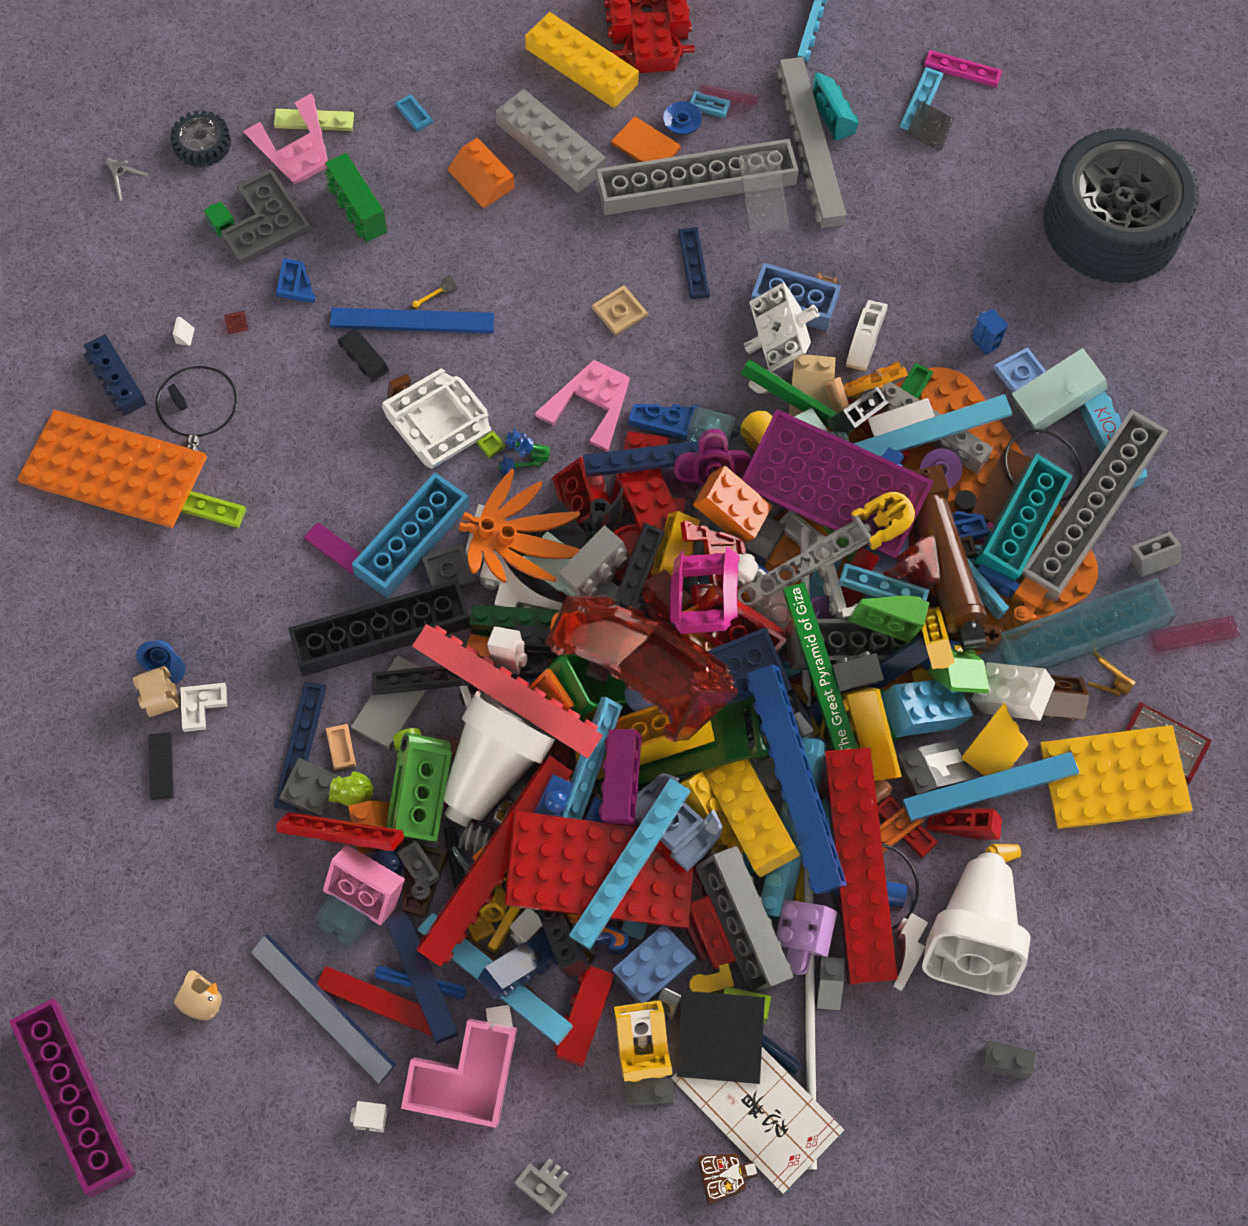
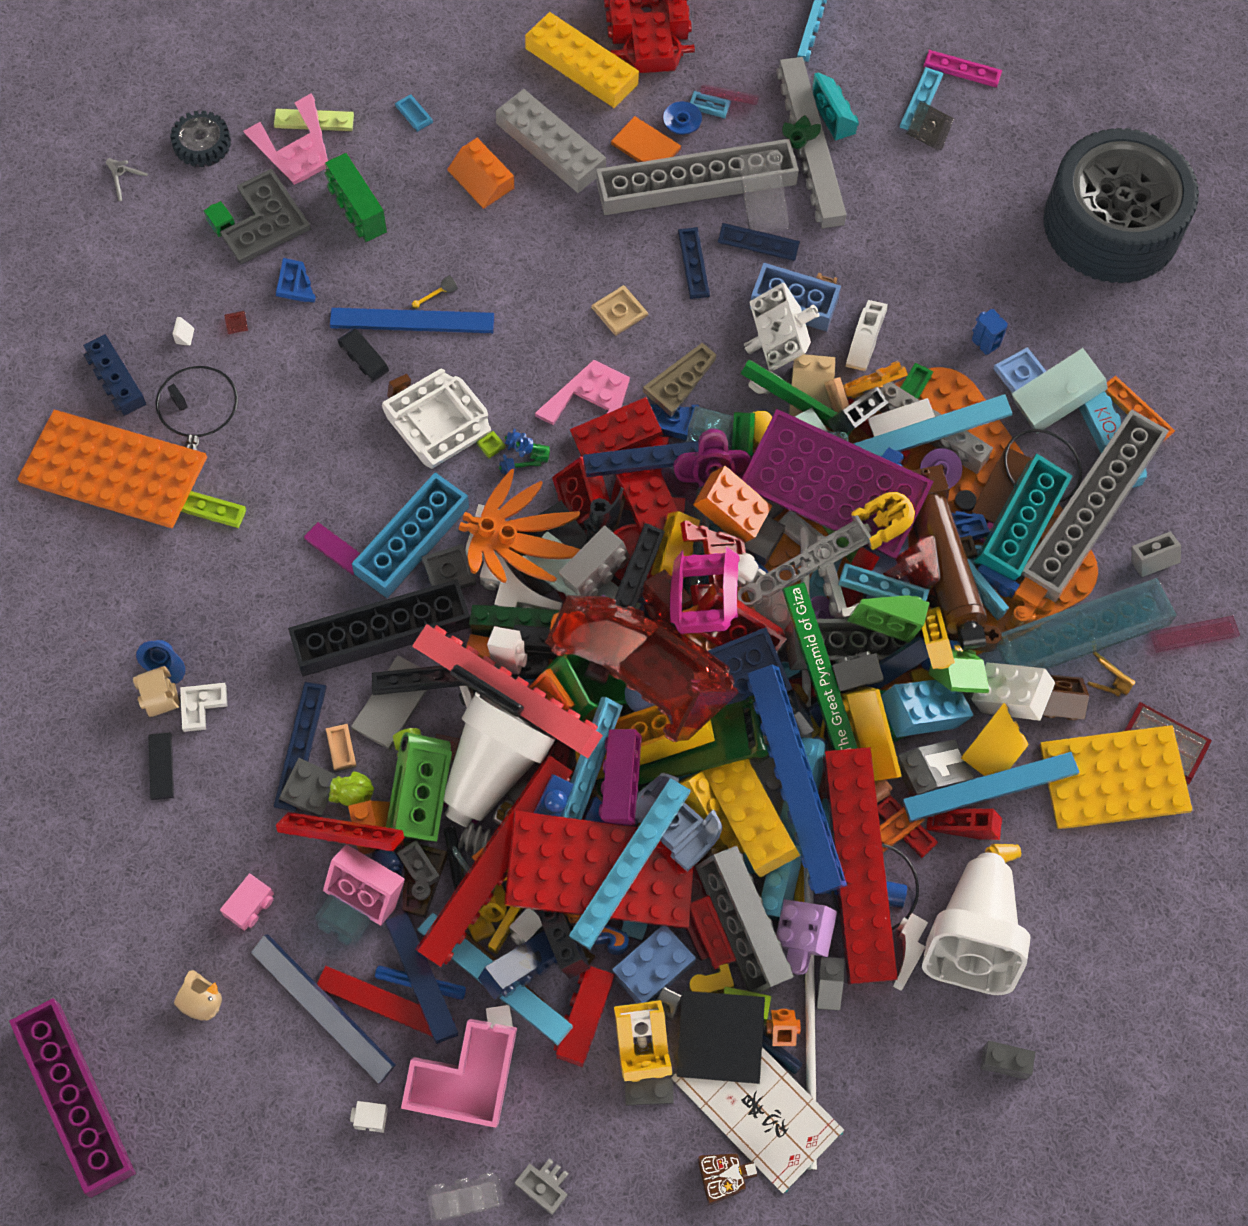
(247, 902): none -> bright pink brick
(464, 1197): none -> clear brick
(487, 690): none -> black axle
(618, 429): none -> red plate
(677, 381): none -> dark tan wing
(743, 432): none -> green tile
(758, 241): none -> dark blue tile
(783, 1027): none -> orange brick
(801, 131): none -> dark green plate
(1128, 400): none -> orange tile

